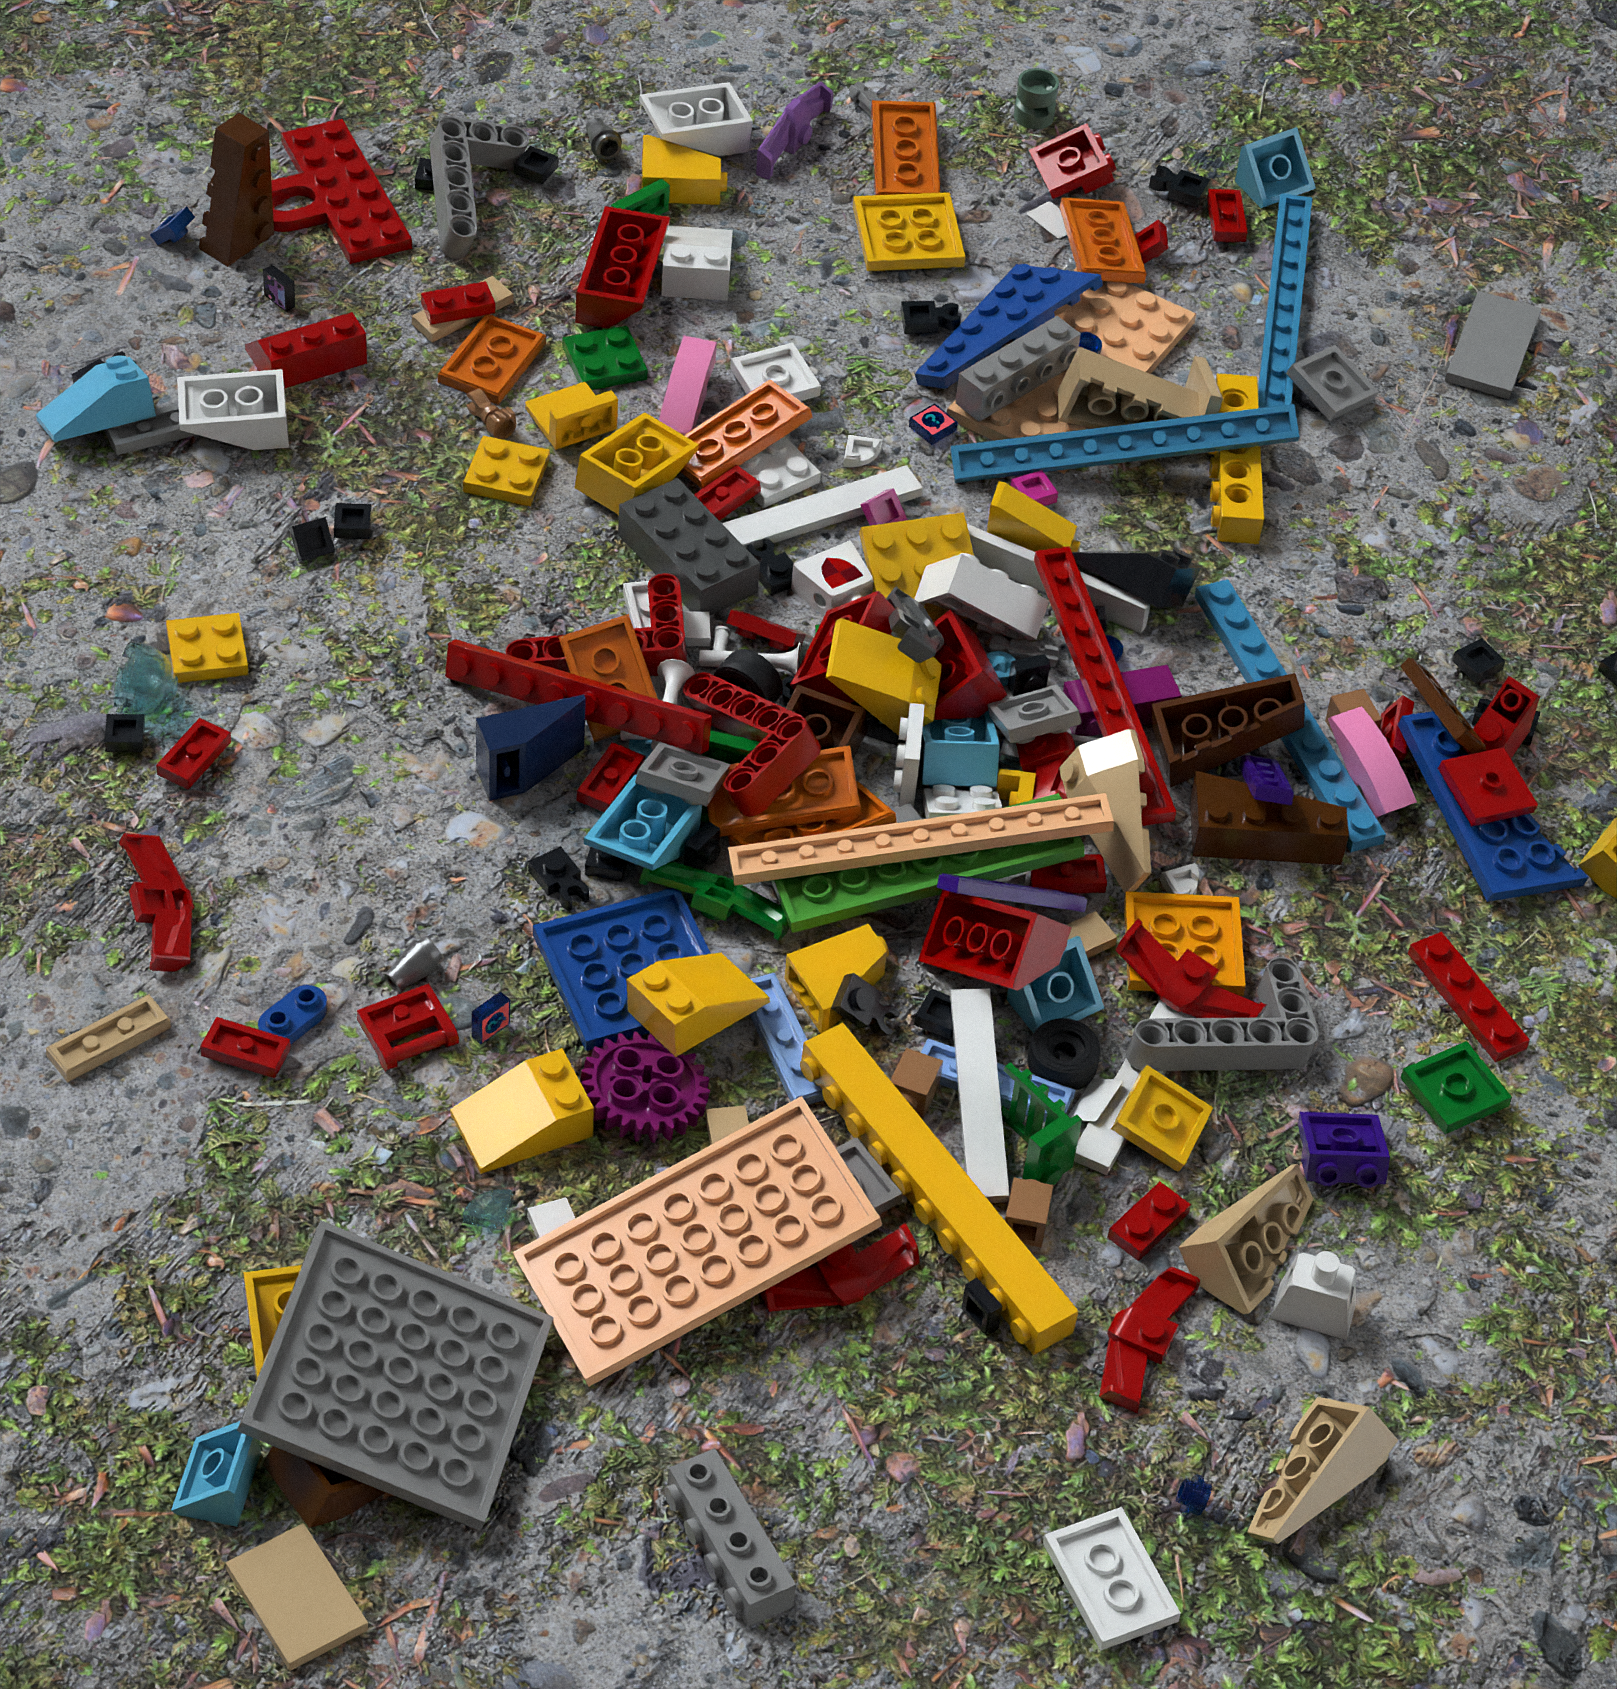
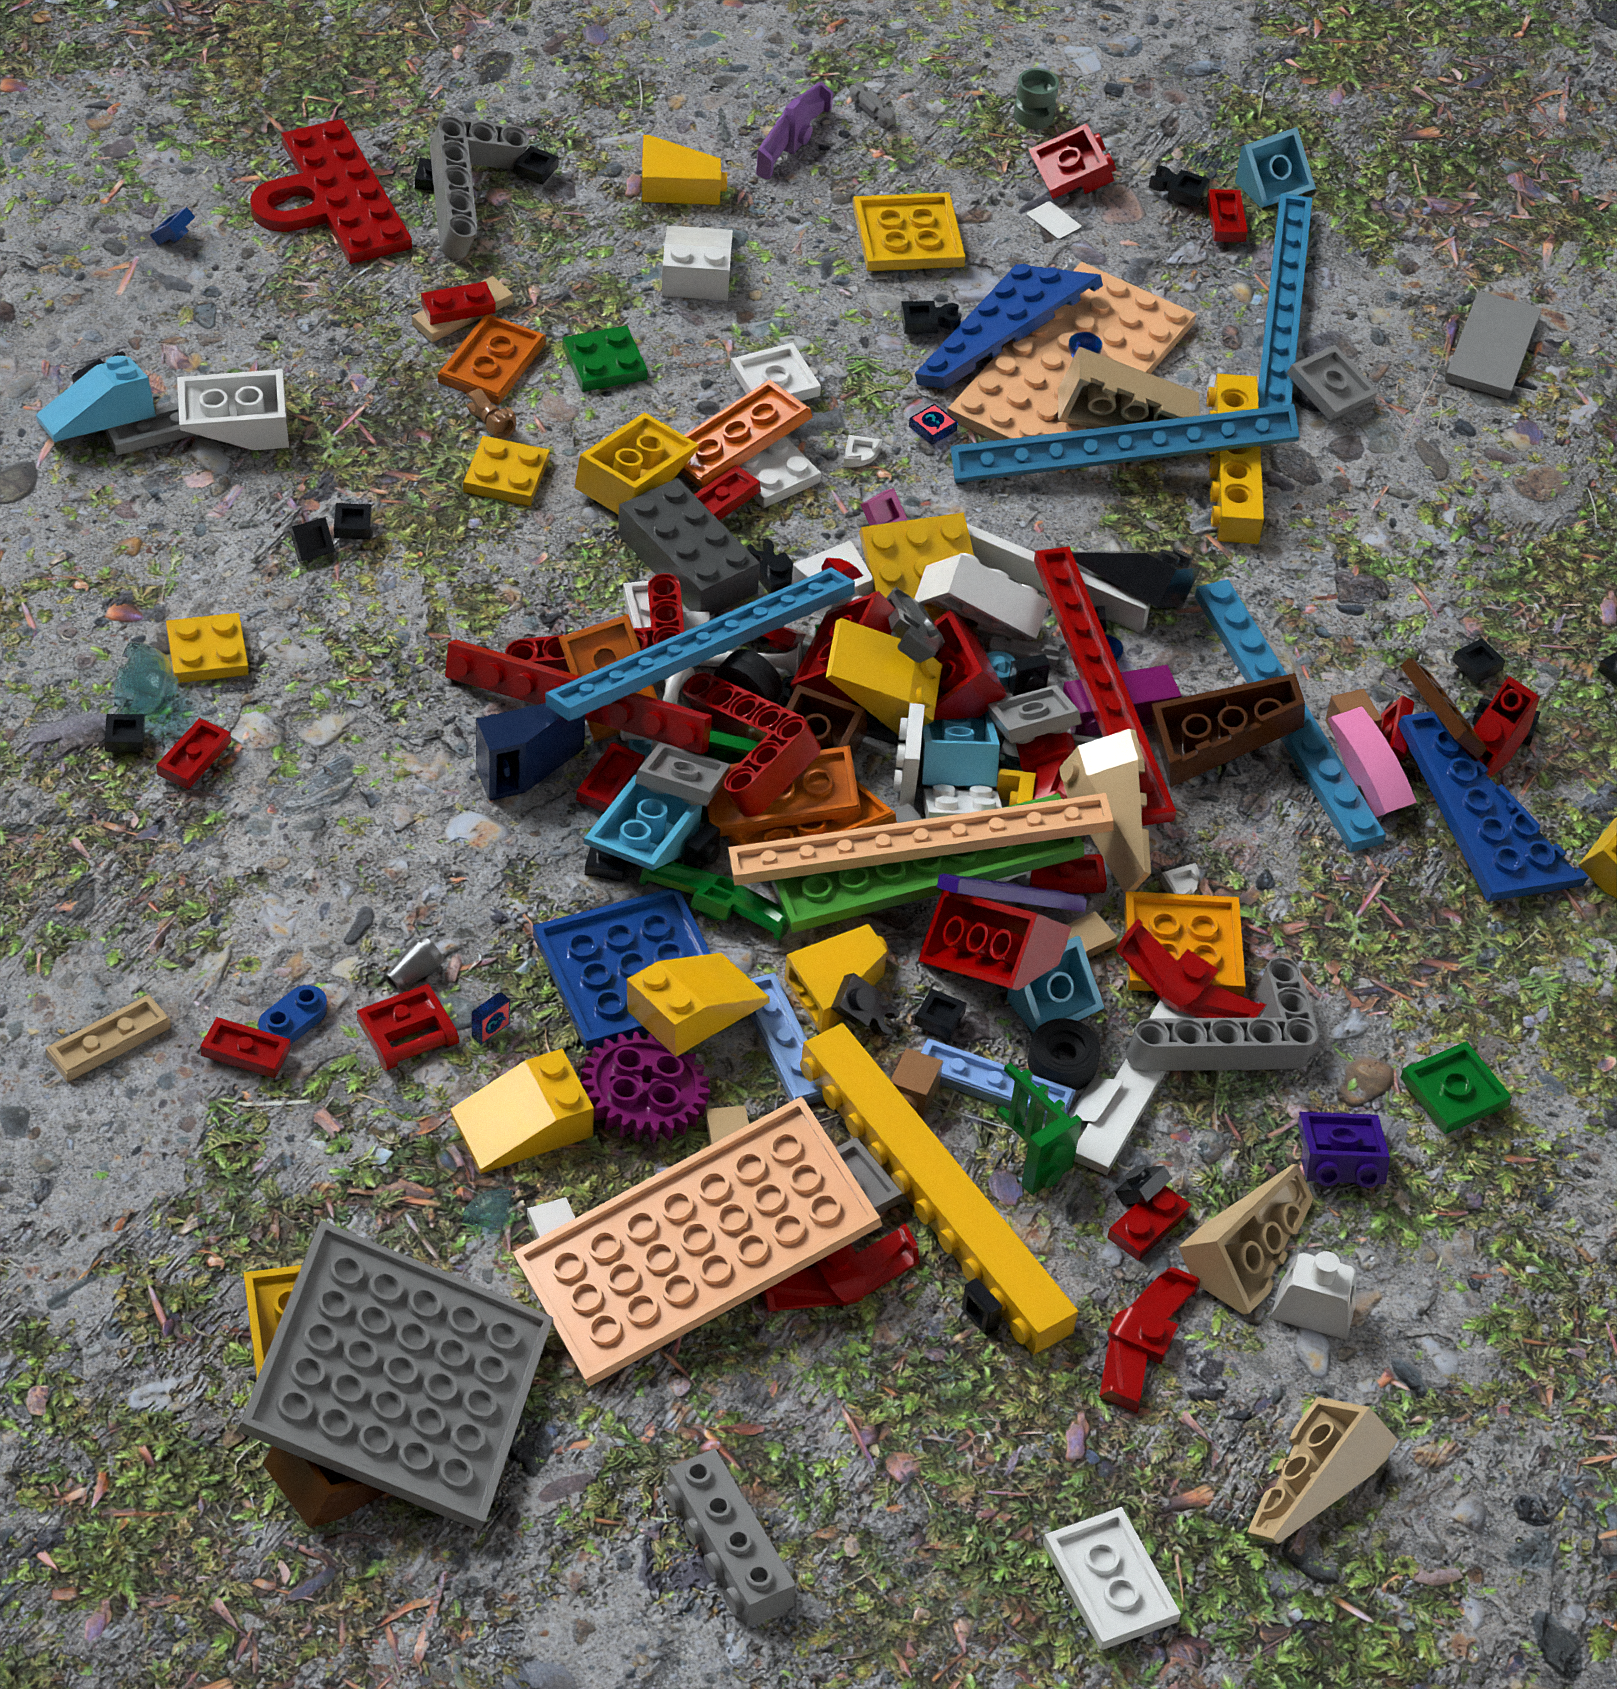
(160, 901): red plate -> none
(218, 1476): medium azure slope -> none
(239, 191): reddish brown wedge -> none
(279, 288): black tile -> none
(296, 1596): tan tile -> none
(312, 350): red slope -> none
(559, 874): black plate -> none
(574, 414): yellow bracket -> none
(603, 140): flat silver cone -> none
(619, 266): red slope -> none
(649, 199): green plate -> none
(688, 384): bright pink slope -> none
(699, 644): none -> dark azure plate
(701, 118): white slope -> none
(821, 508): white tile -> none
(905, 147): orange tile -> none
(979, 1092): white tile -> none
(1017, 368): light grey brick -> none
(1027, 522): yellow slope -> none
(1029, 1210): medium nougat brick -> none
(1037, 487): dark pink plate -> none
(1103, 239): orange tile -> none
(1142, 1184): none -> black plate
(1152, 241): red plate -> none
(1162, 1118): yellow plate -> none
(1193, 1495): clear blue plate -> none
(1202, 381): tan tile -> none
(1236, 826): reddish brown wedge -> none
(1266, 779): dark purple tile -> none
(1468, 997): red plate -> none
(1487, 786): red plate -> none

